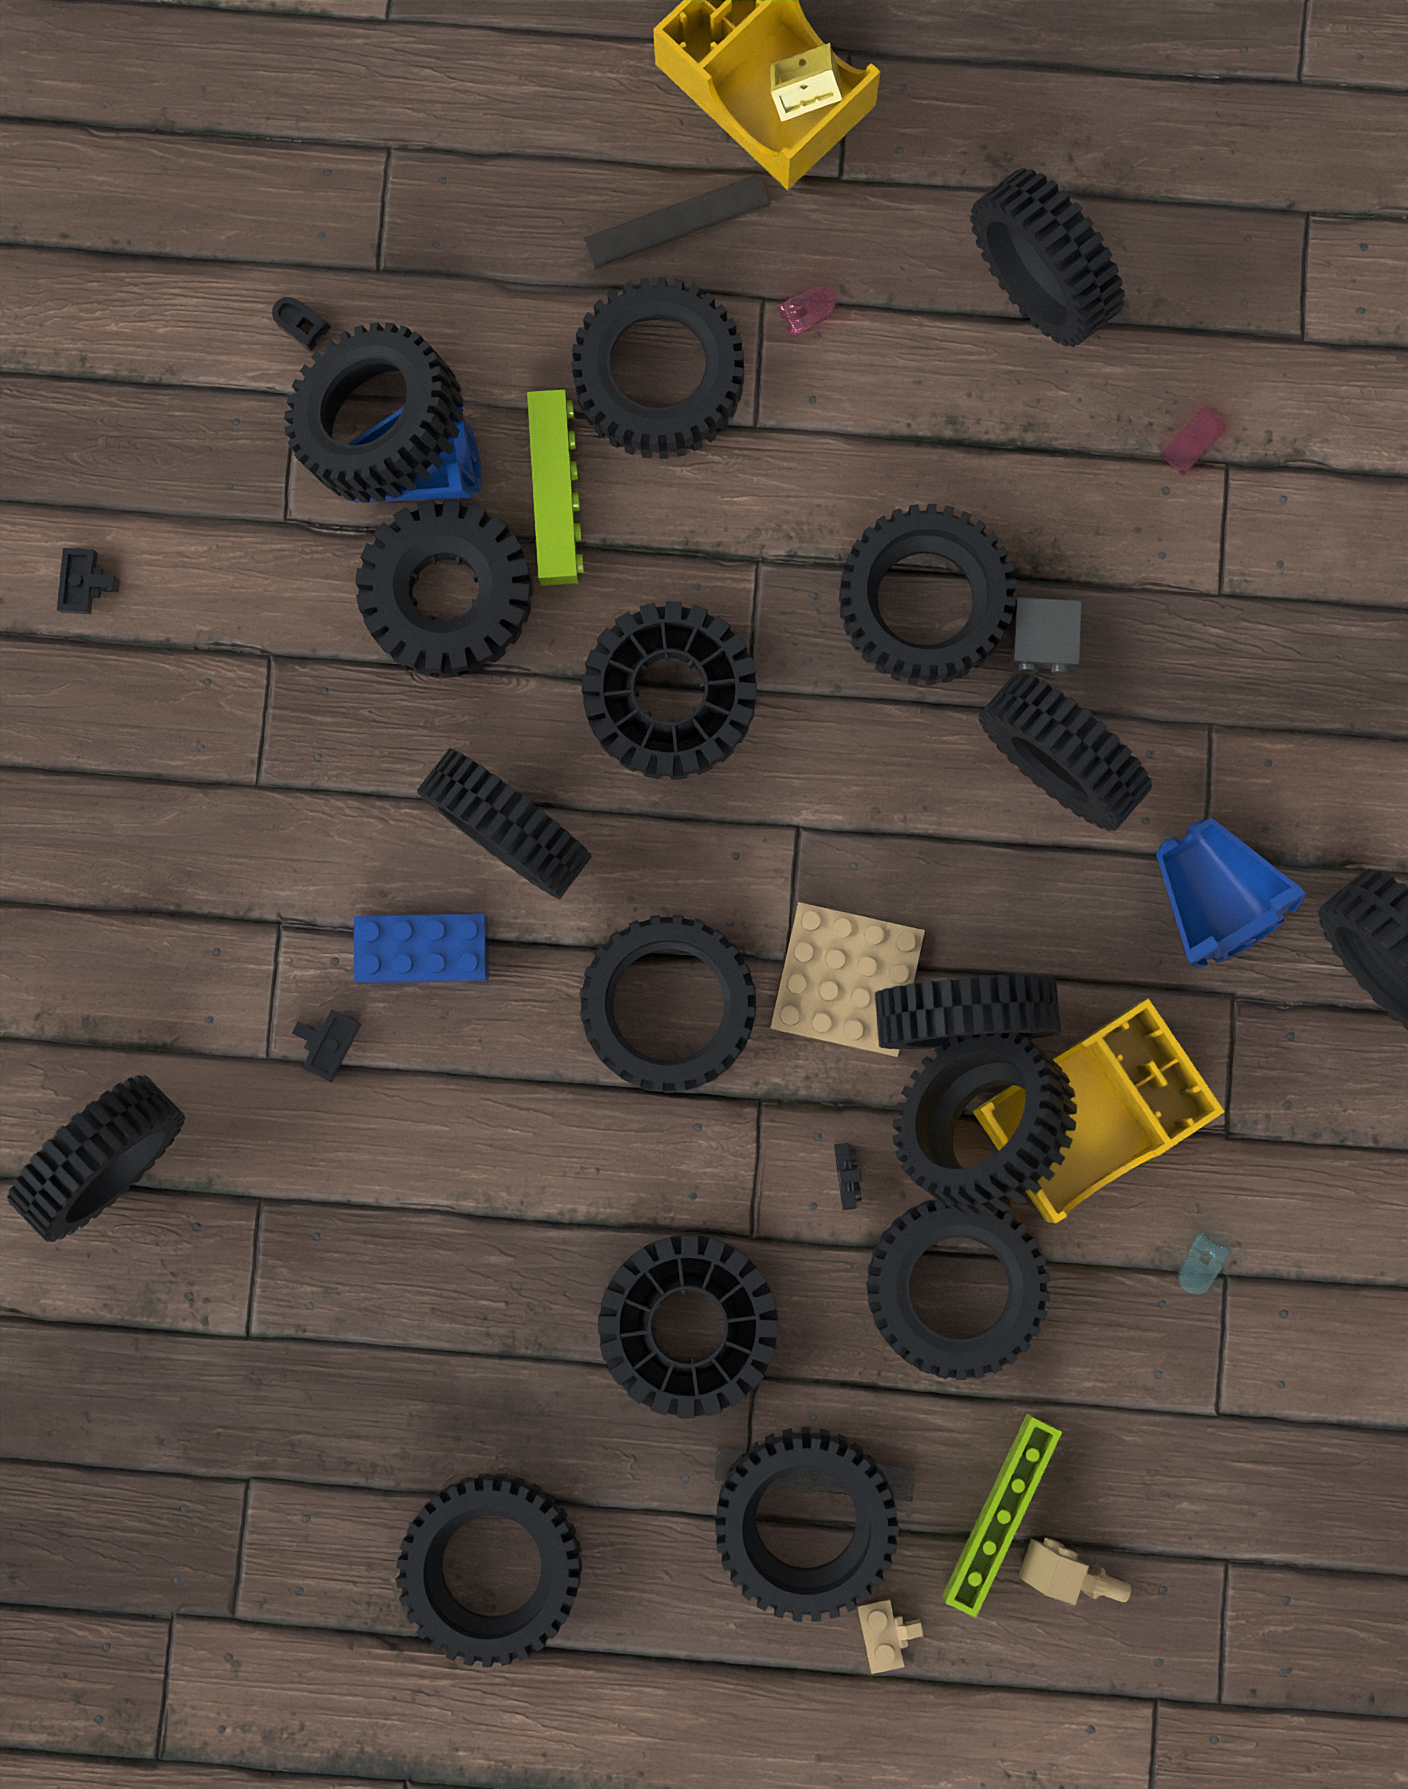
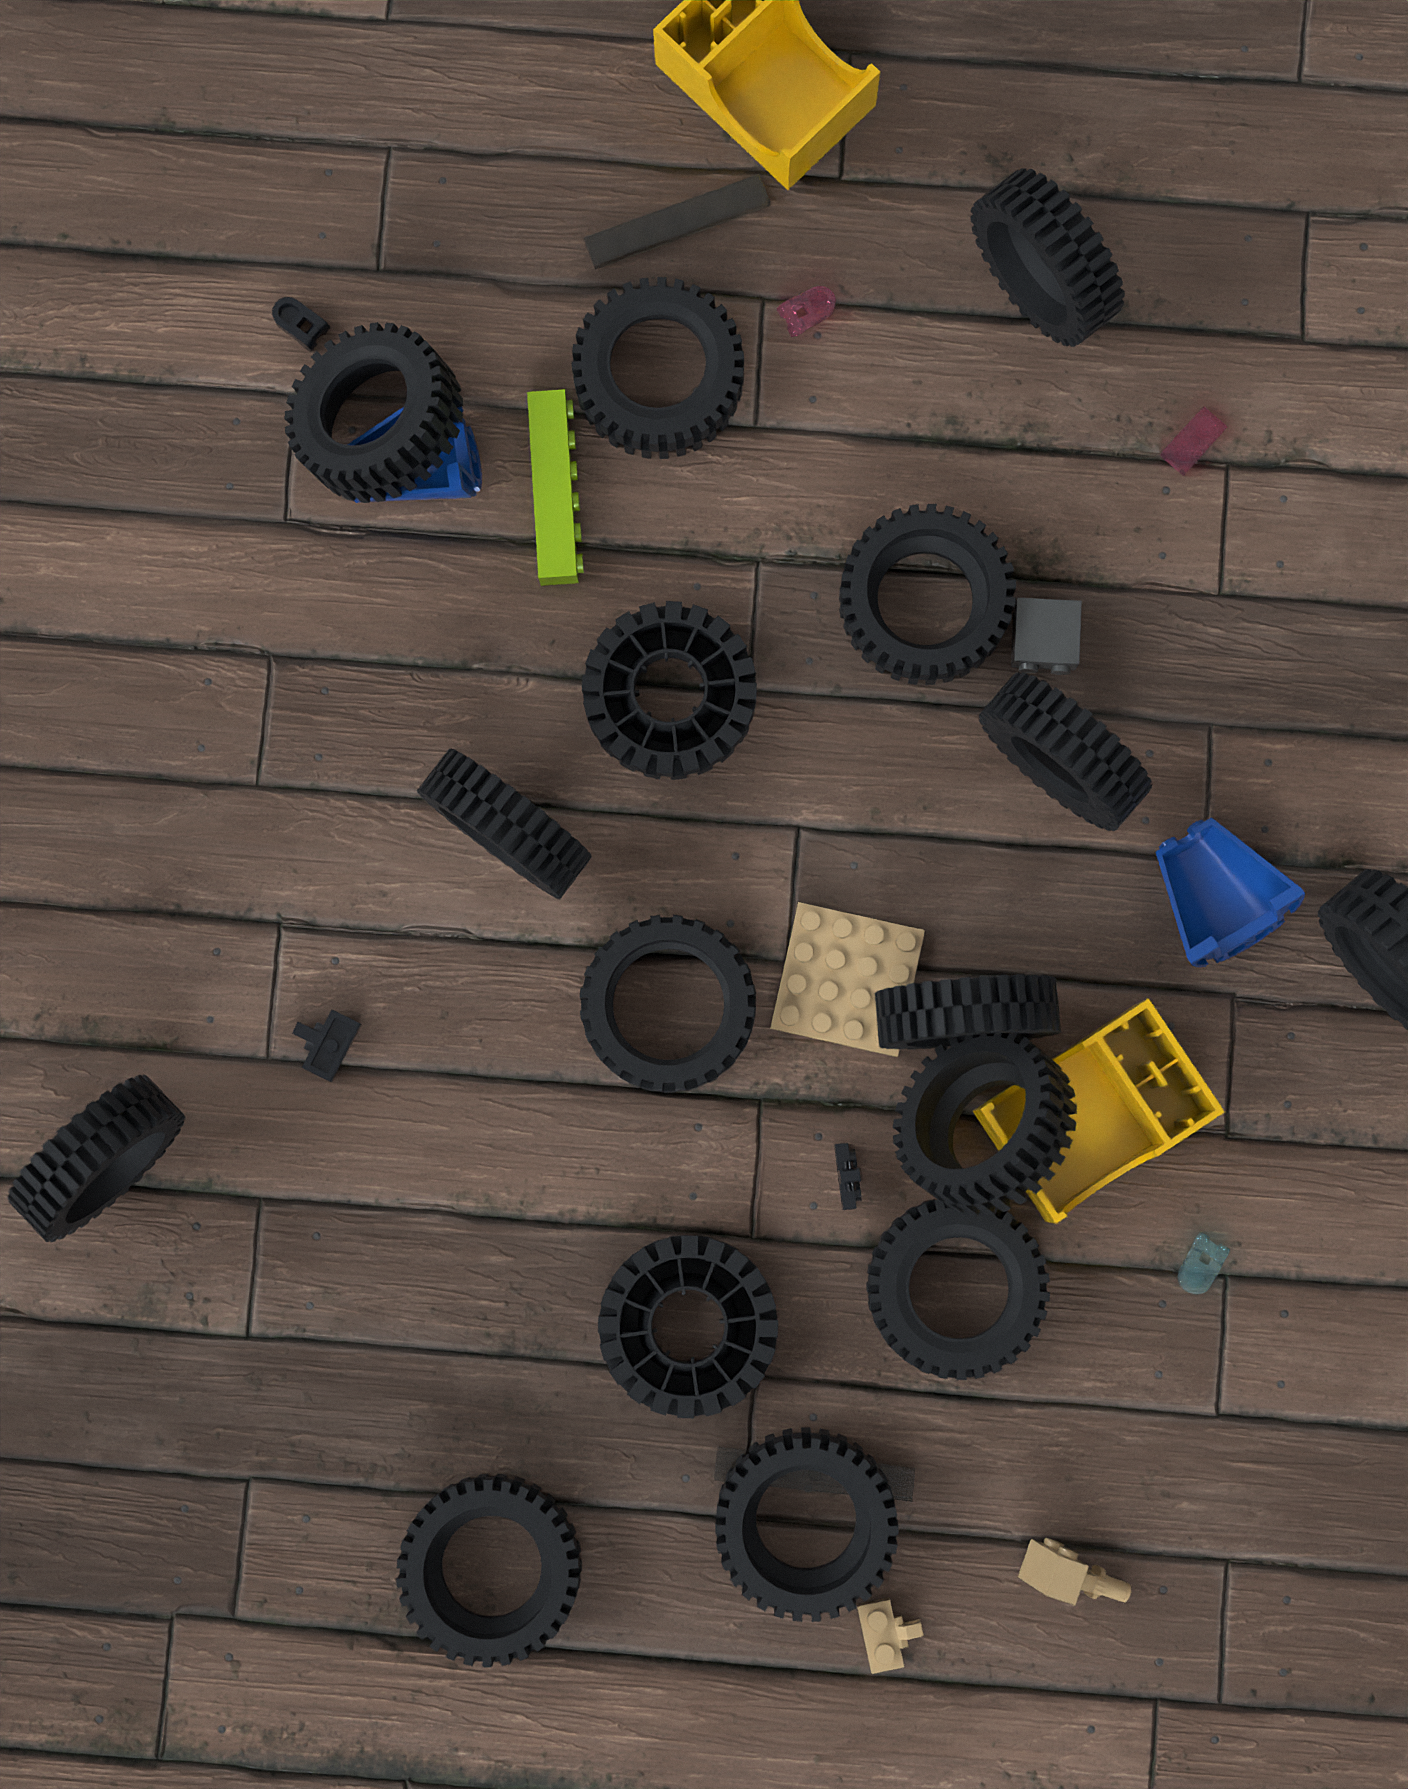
(82, 581): black hinge -> none
(421, 949): blue brick -> none
(422, 539): black tyre -> none
(807, 86): light yellow window -> none
(1001, 1515): lime brick -> none

